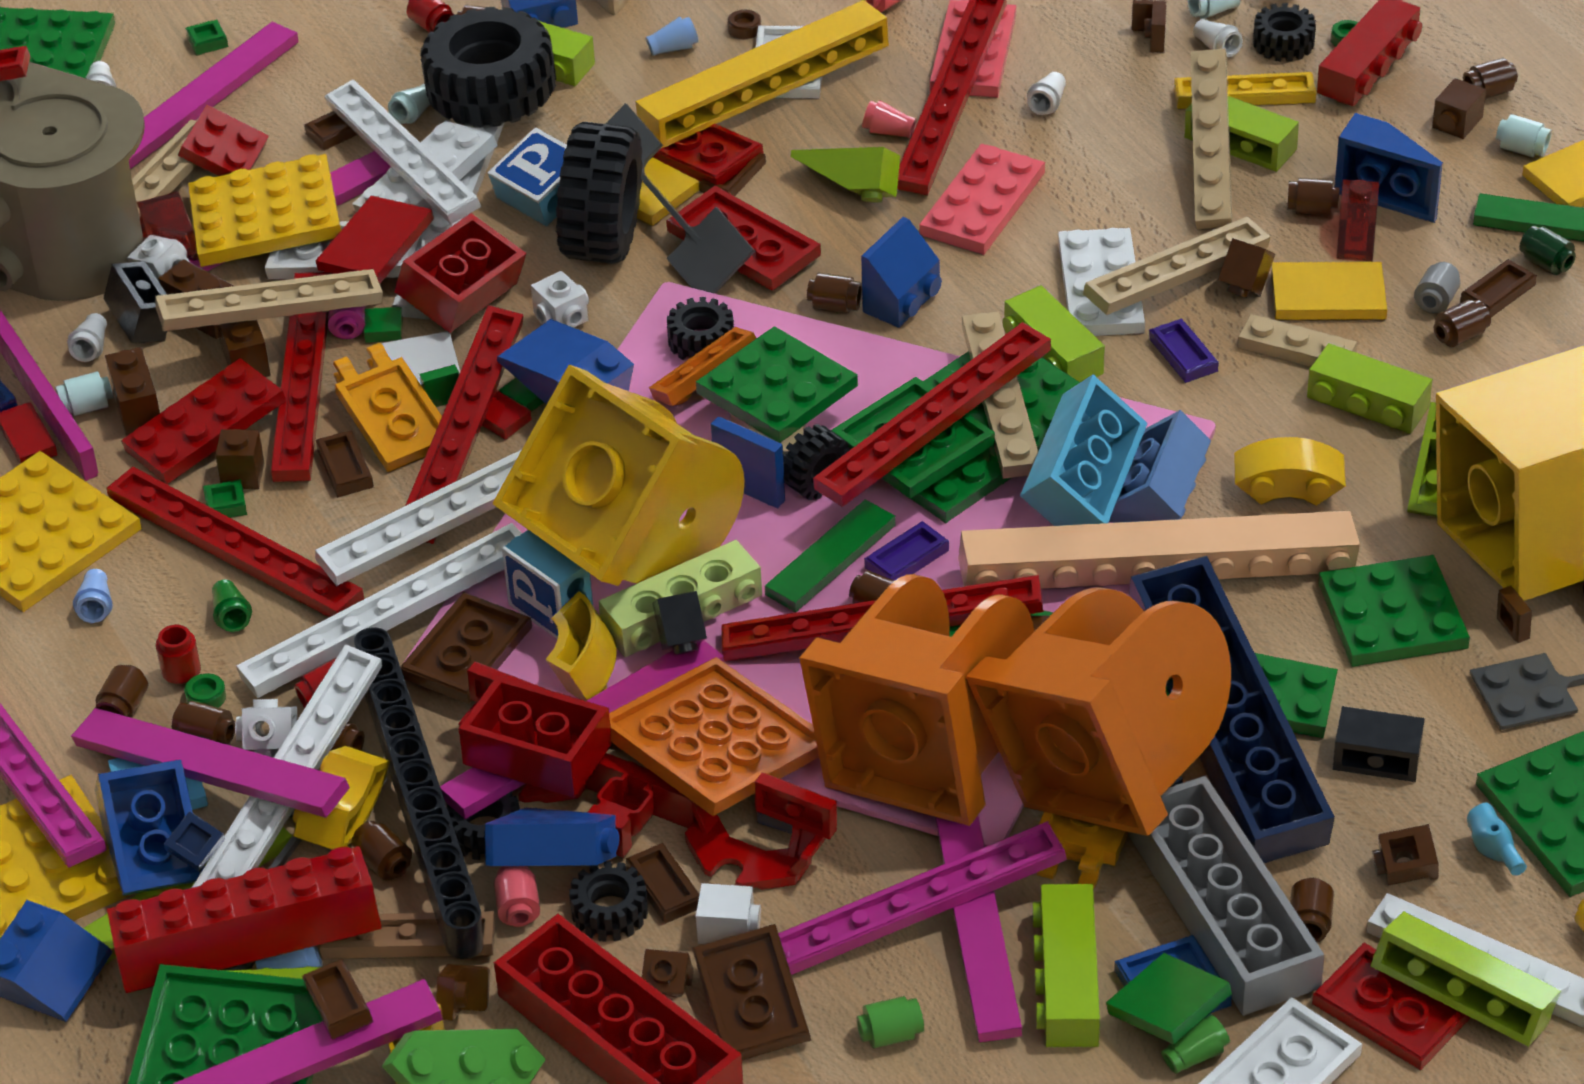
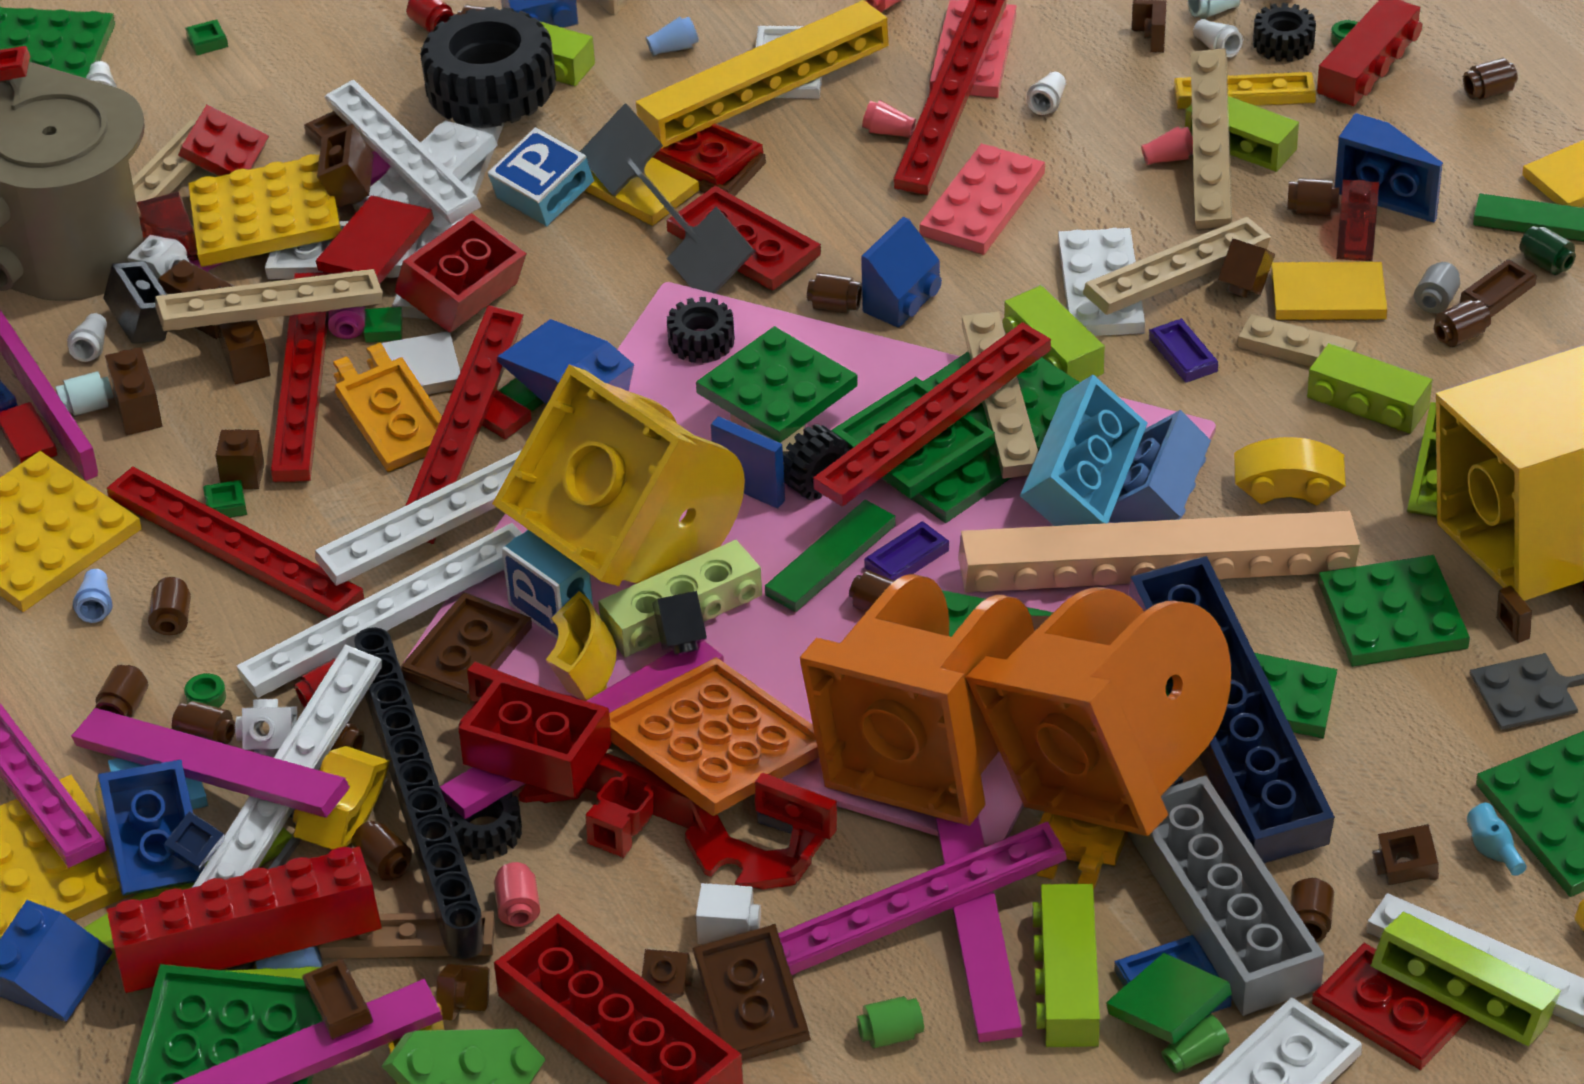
(169, 606): none -> reddish brown brick
(177, 654): red brick -> none
(193, 424): red plate -> none
(213, 86): dark pink tile -> none
(230, 606): green cone -> none
(344, 463): reddish brown tile -> none
(345, 166): none -> reddish brown brick
(408, 104): light aqua cone -> none
(439, 384): green tile -> none
(550, 838): blue slope -> none
(560, 300): white brick -> none
(599, 192): black tyre -> none
(608, 919): black tyre -> none
(665, 883): reddish brown tile -> none
(681, 382): orange plate -> none
(744, 24): reddish brown tile -> none
(800, 629): red tile -> none
(862, 170): lime slope -> none
(1169, 147): none -> coral cone
(1378, 744): black brick -> none
(1459, 108): reddish brown brick -> none
(1523, 136): light aqua brick -> none

